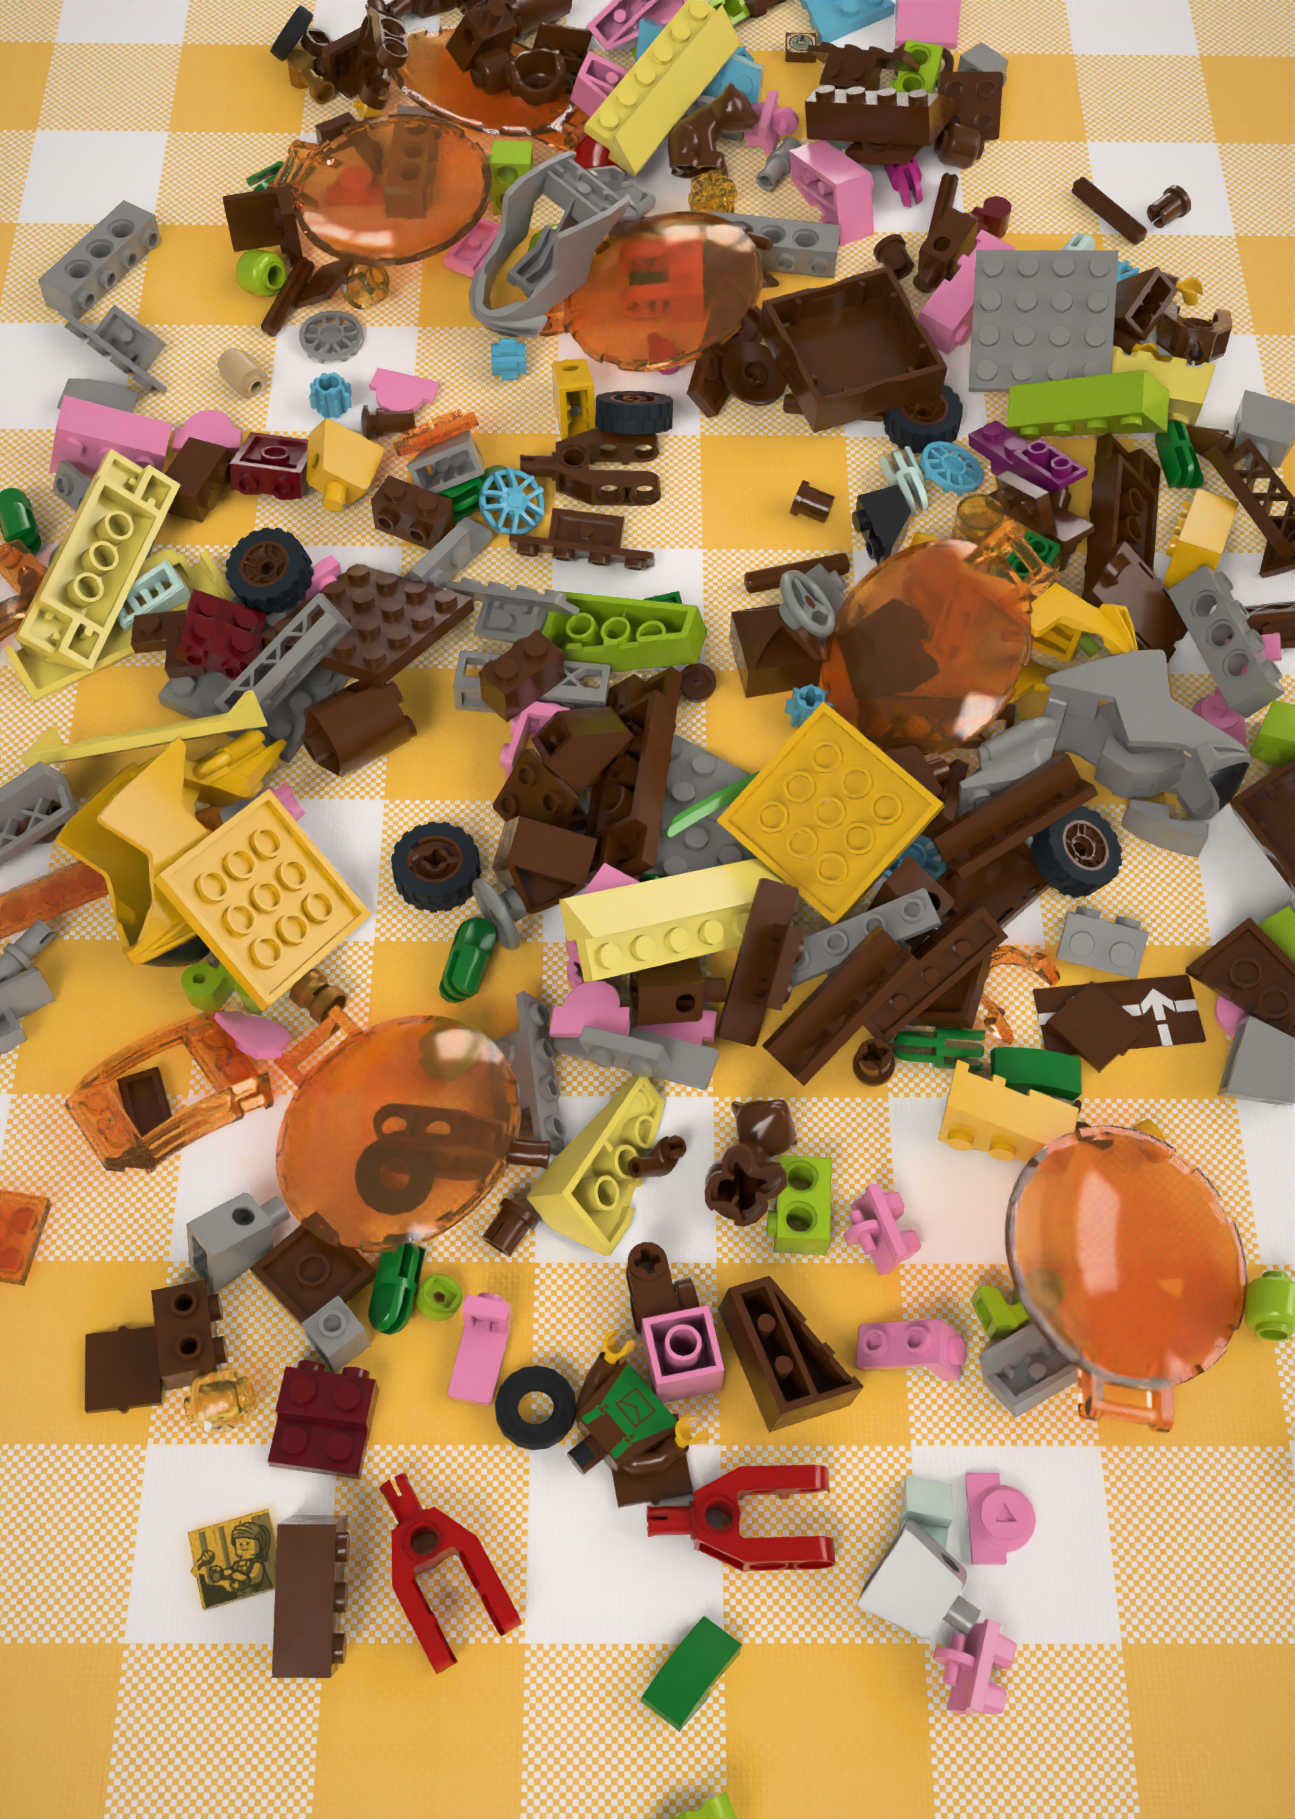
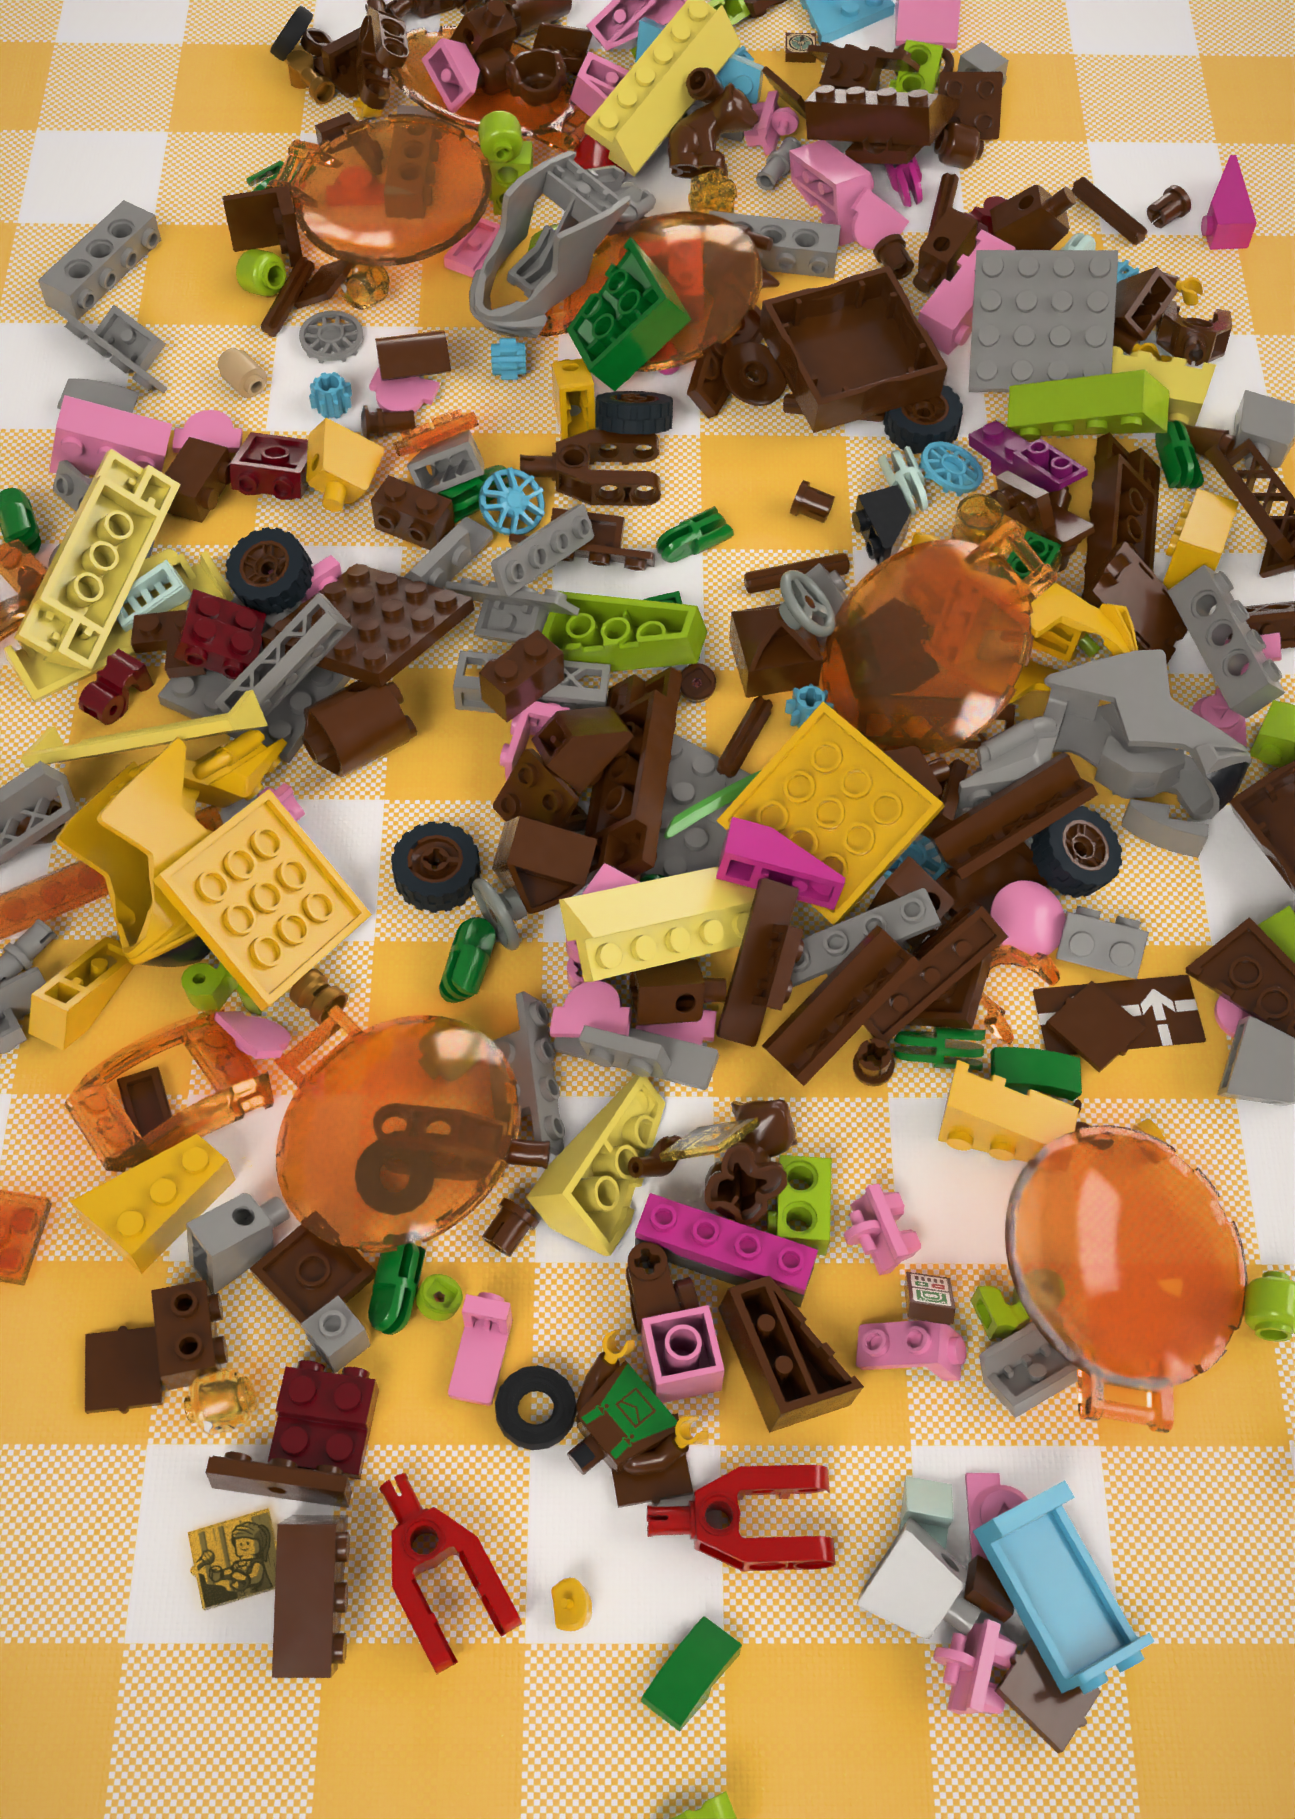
(78, 994): none -> yellow slope
(109, 695): none -> dark red leg
(155, 1200): none -> yellow wedge
(279, 1479): none -> reddish brown tile
(413, 355): none -> reddish brown brick
(452, 72): none -> bright pink slope
(500, 136): none -> lime head
(542, 550): none -> light grey bracket
(571, 1605): none -> yellow piece
(627, 318): none -> green wedge
(694, 535): none -> green arm
(704, 85): none -> reddish brown cone
(709, 1139): none -> clear yellow piece
(725, 1247): none -> dark pink piece
(744, 737): none -> reddish brown axle
(760, 852): none -> dark pink slope
(788, 94): none -> reddish brown piece
(874, 220): none -> bright pink piece
(929, 1298): none -> reddish brown tile
(986, 1590): none -> reddish brown tile
(1029, 917): none -> bright pink dish
(1033, 218): none -> reddish brown torso
(1039, 1702): none -> piece
(1060, 1592): none -> medium azure panel
(1230, 214): none -> dark pink slope

